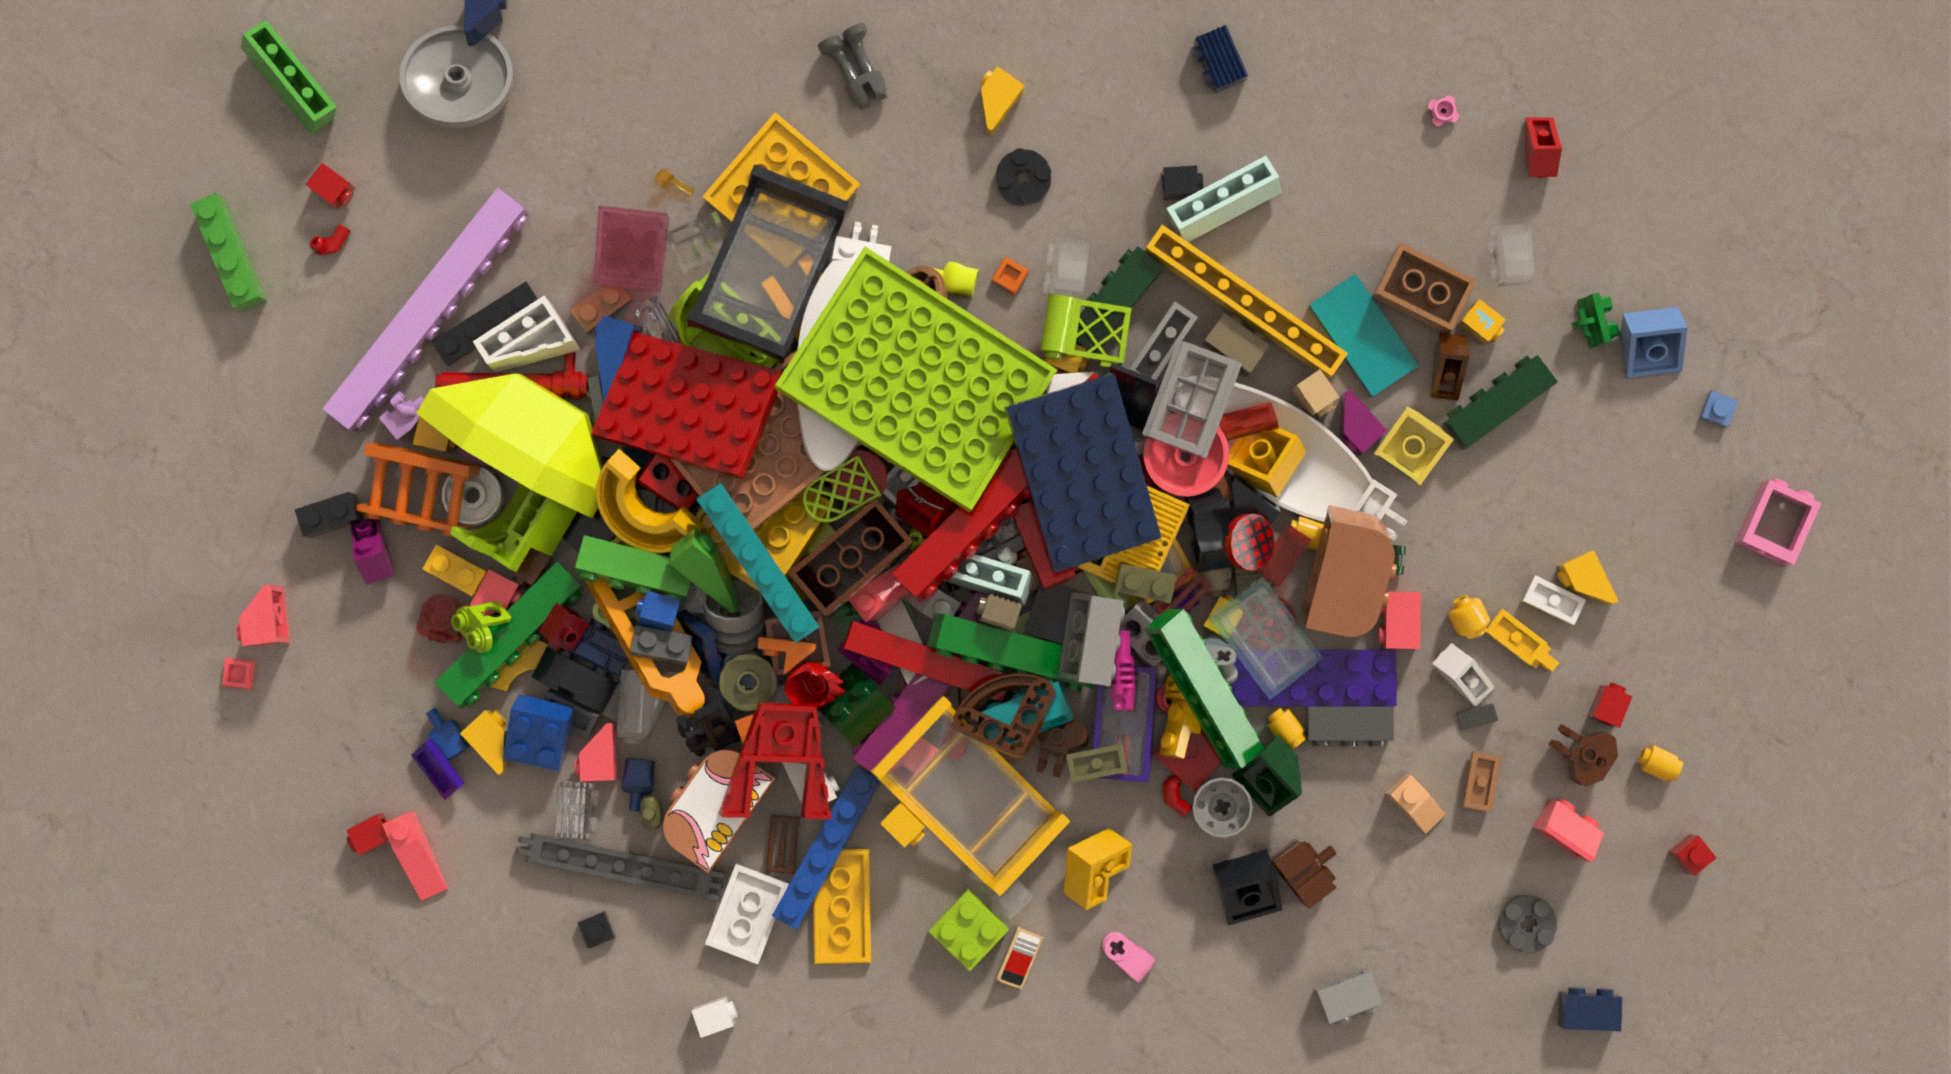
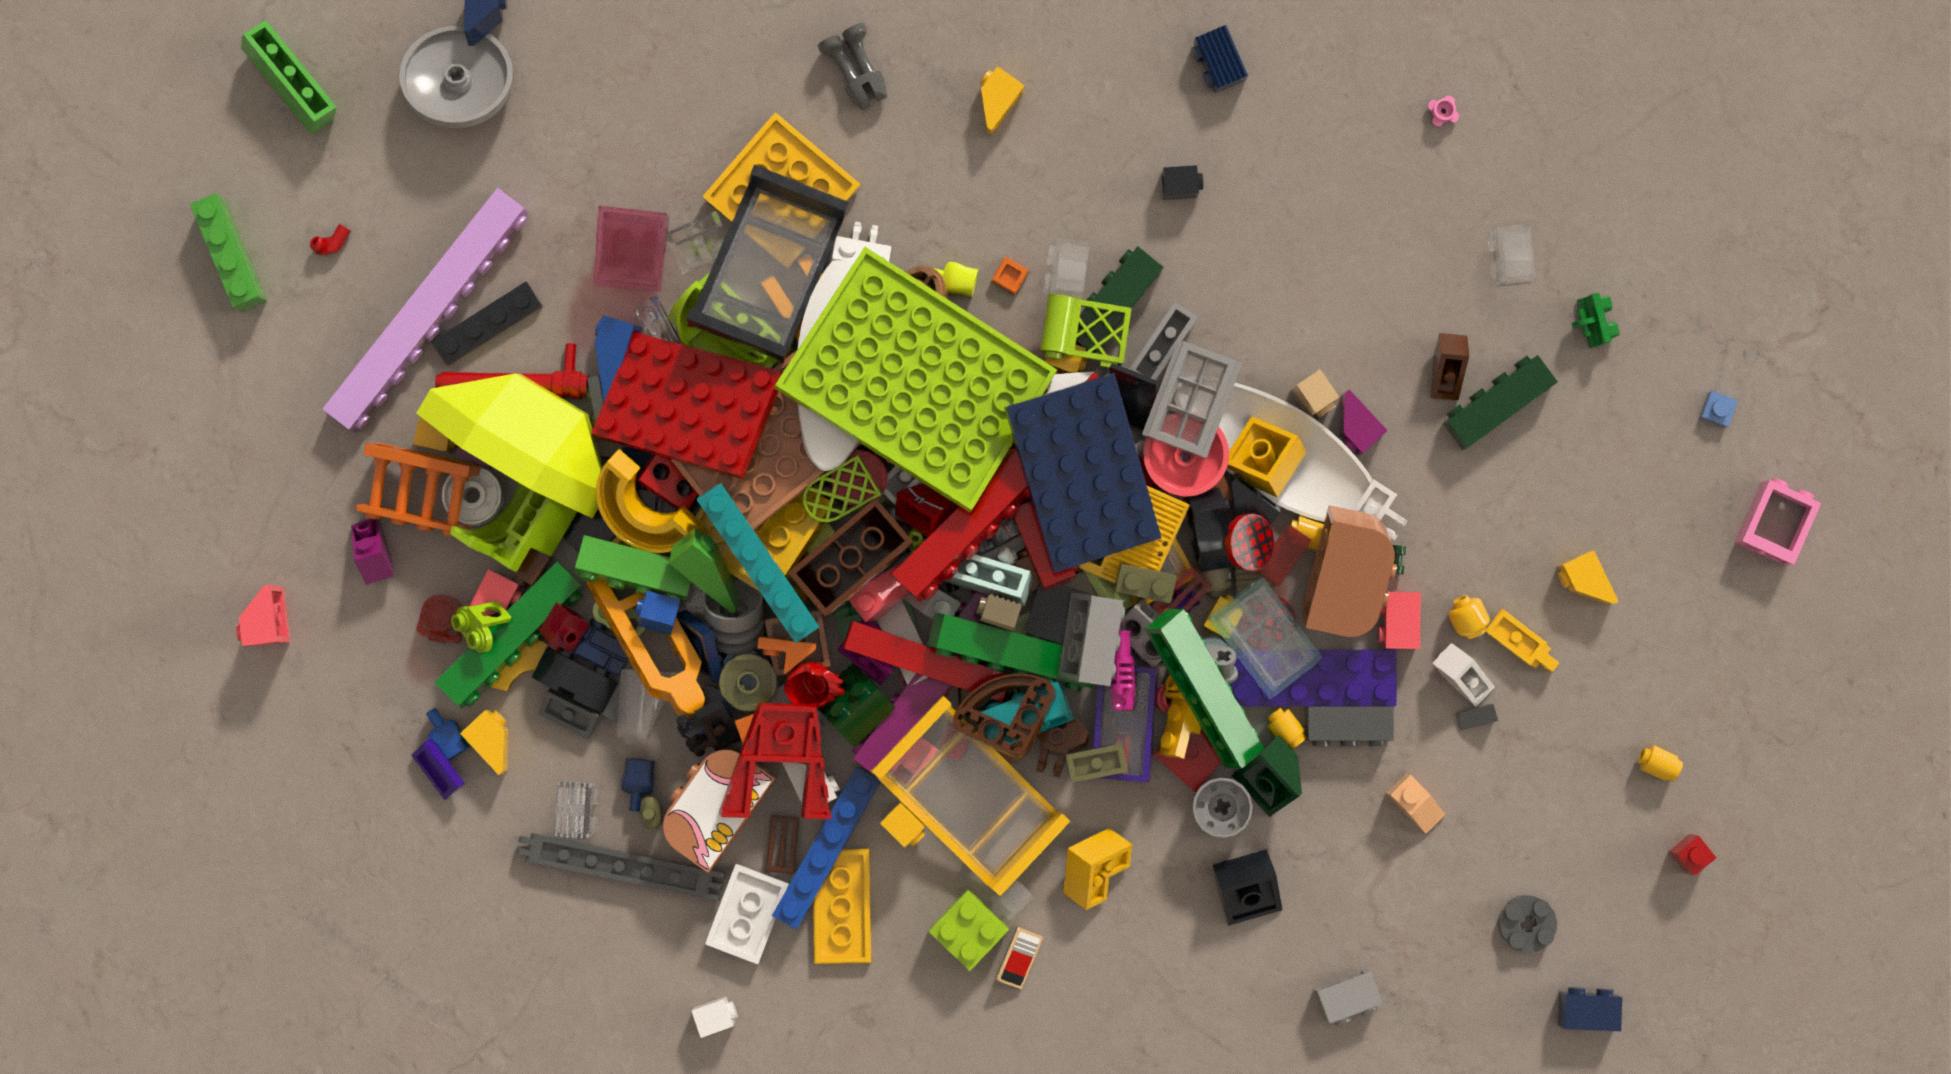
(238, 673): coral tile -> none
(328, 515): black brick -> none
(331, 186): red brick -> none
(367, 835): red brick -> none
(403, 417): lavender piece -> none
(415, 854): coral slope -> none
(455, 570): yellow brick -> none
(526, 338): white wedge -> none
(538, 732): blue brick -> none
(596, 929): black plate -> none
(599, 757): coral slope -> none
(602, 302): medium nougat plate -> none
(661, 645): dark grey plate -> none
(664, 177): clear yellow hand -> none
(1020, 161): black plate -> none
(1131, 958): bright pink piece -> none
(1172, 798): red arm -> none
(1225, 199): light aqua brick -> none
(1237, 342): dark tan brick -> none
(1245, 302): yellow brick -> none
(1248, 421): clear red tile -> none
(1305, 871): reddish brown brick -> none
(1365, 334): teal tile -> none
(1414, 445): light yellow slope -> none
(1423, 288): medium nougat brick -> none
(1481, 781): medium nougat plate -> none
(1482, 322): yellow brick -> none
(1542, 147): red slope -> none
(1553, 600): white plate -> none
(1569, 830): coral slope -> none
(1585, 752): reddish brown hinge -> none
(1610, 705): red brick -> none
(1653, 342): medium blue slope -> none

